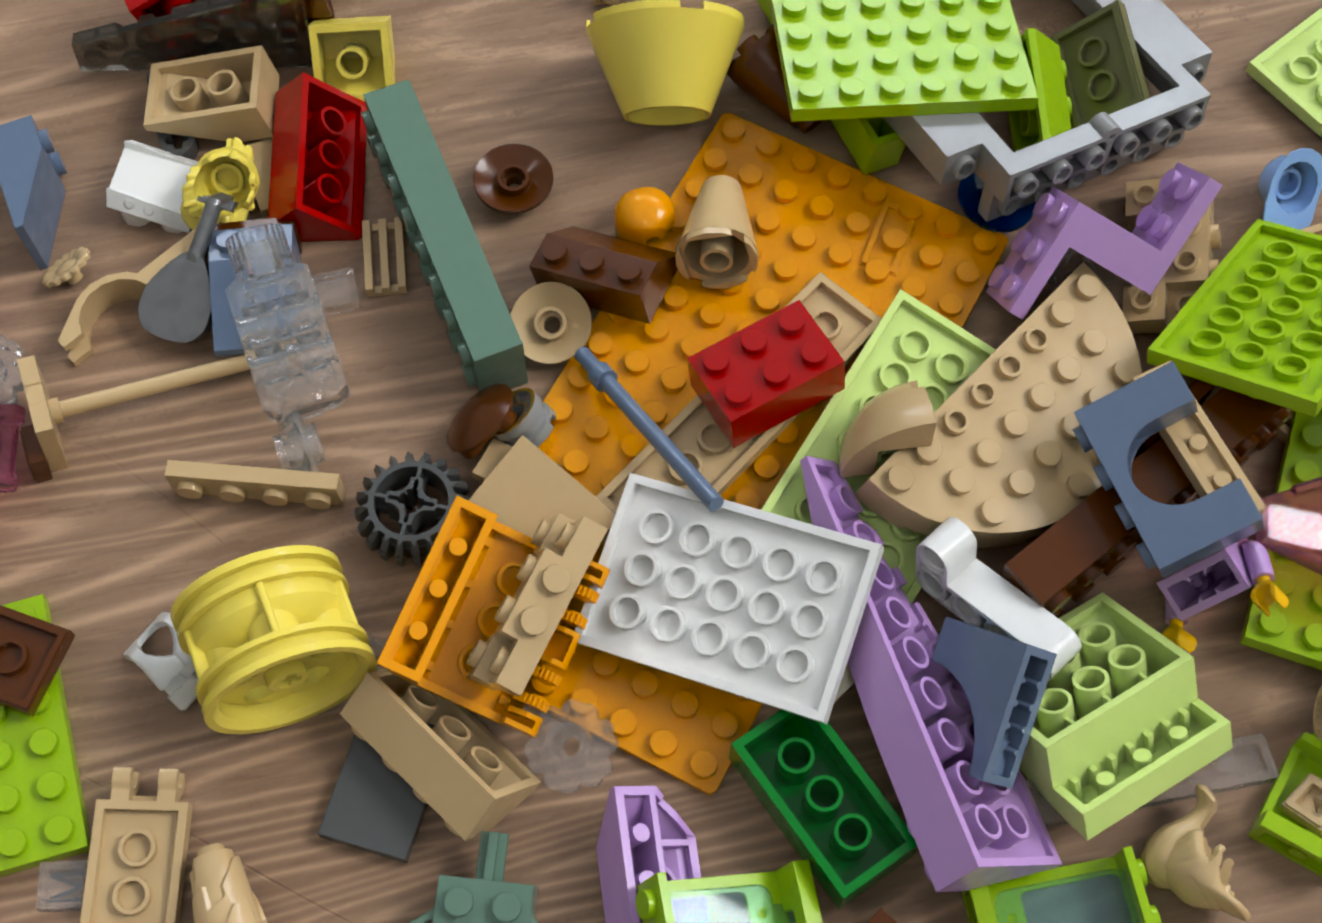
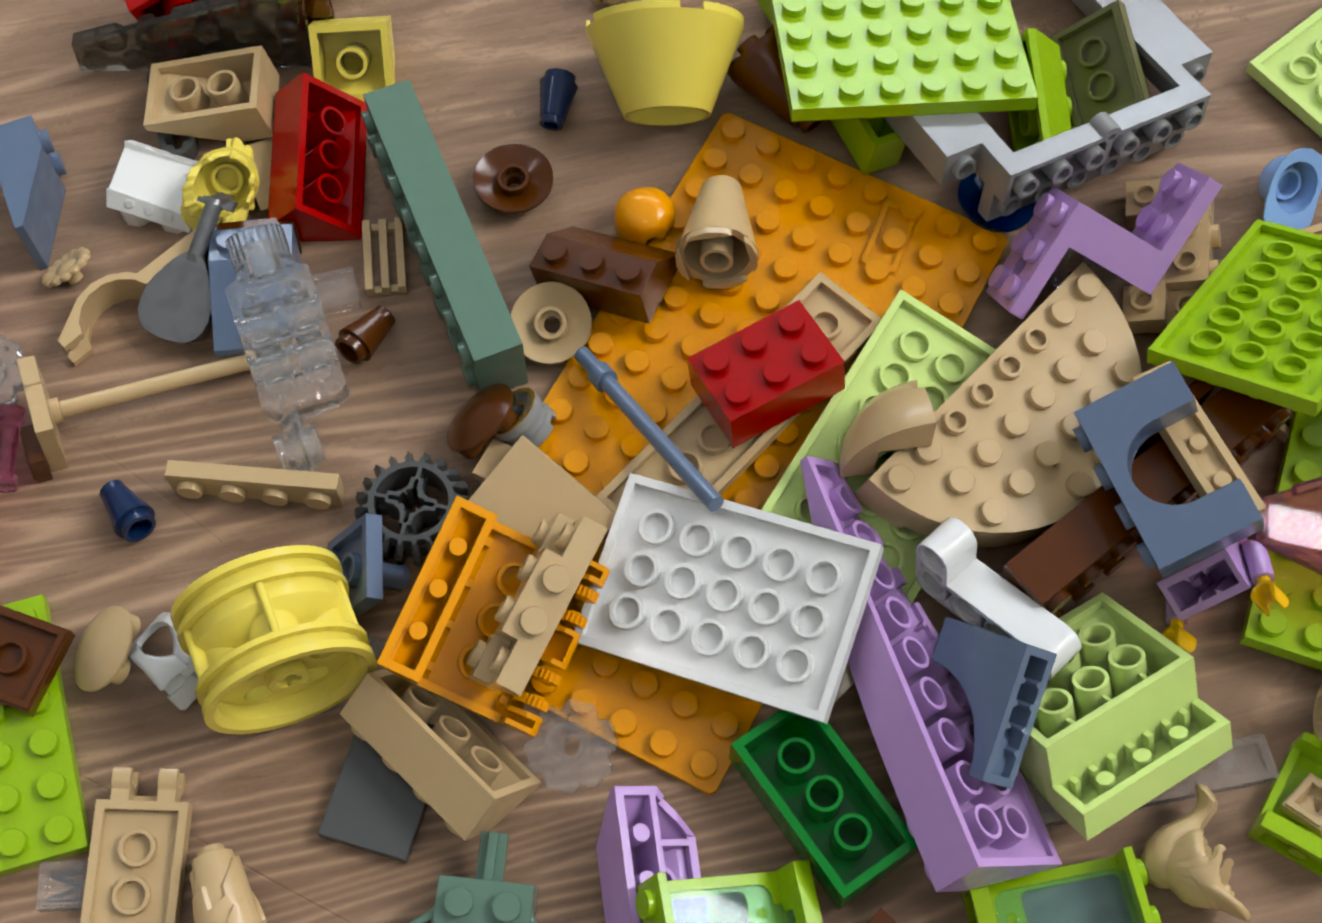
(105, 649): none -> tan dish
(127, 512): none -> dark blue cone
(362, 563): none -> sand blue tile
(363, 336): none -> reddish brown cone
(556, 97): none -> dark blue cone

